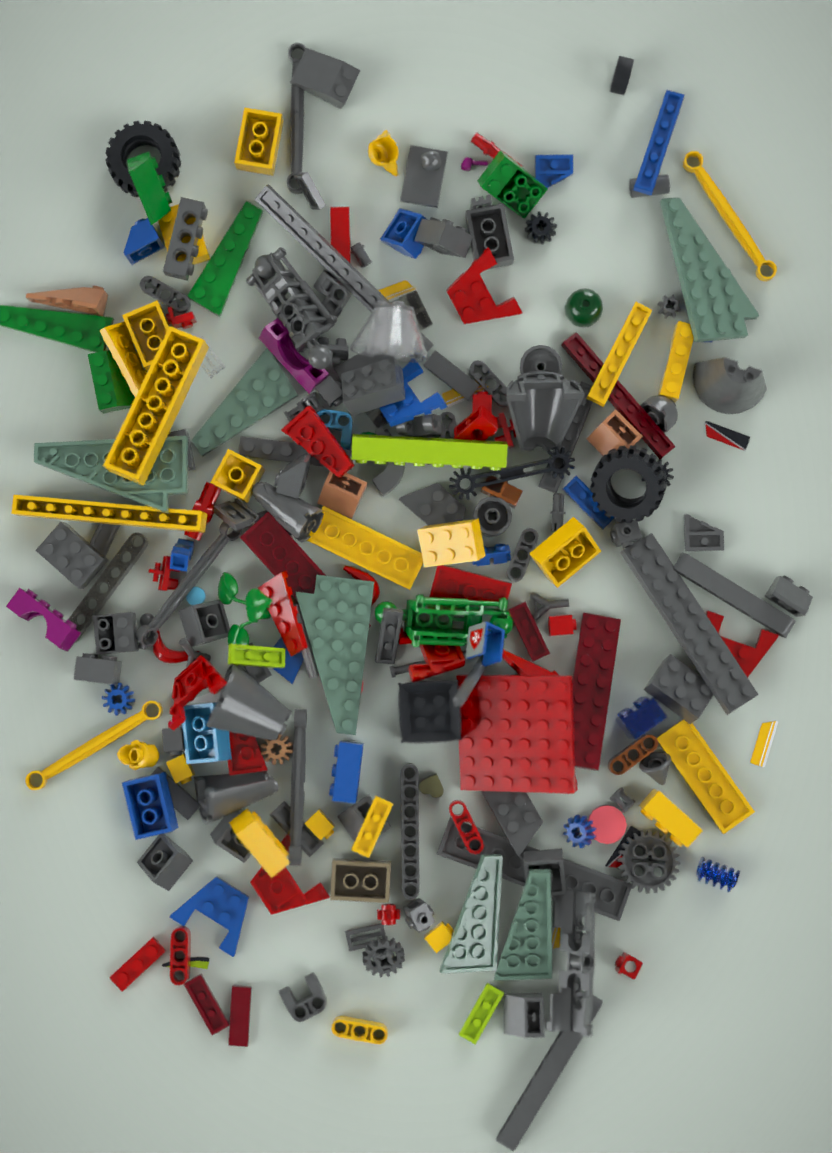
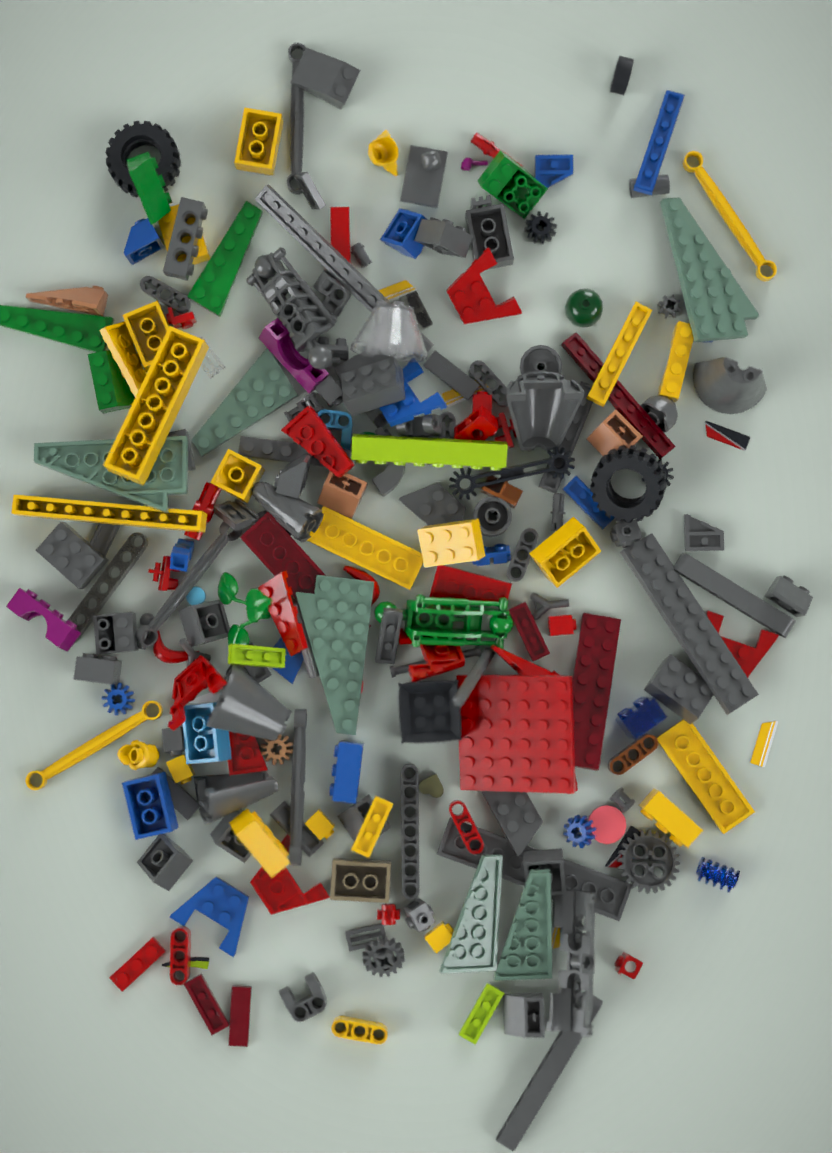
(485, 643): blue piece -> none
(656, 766): dark grey hat -> none

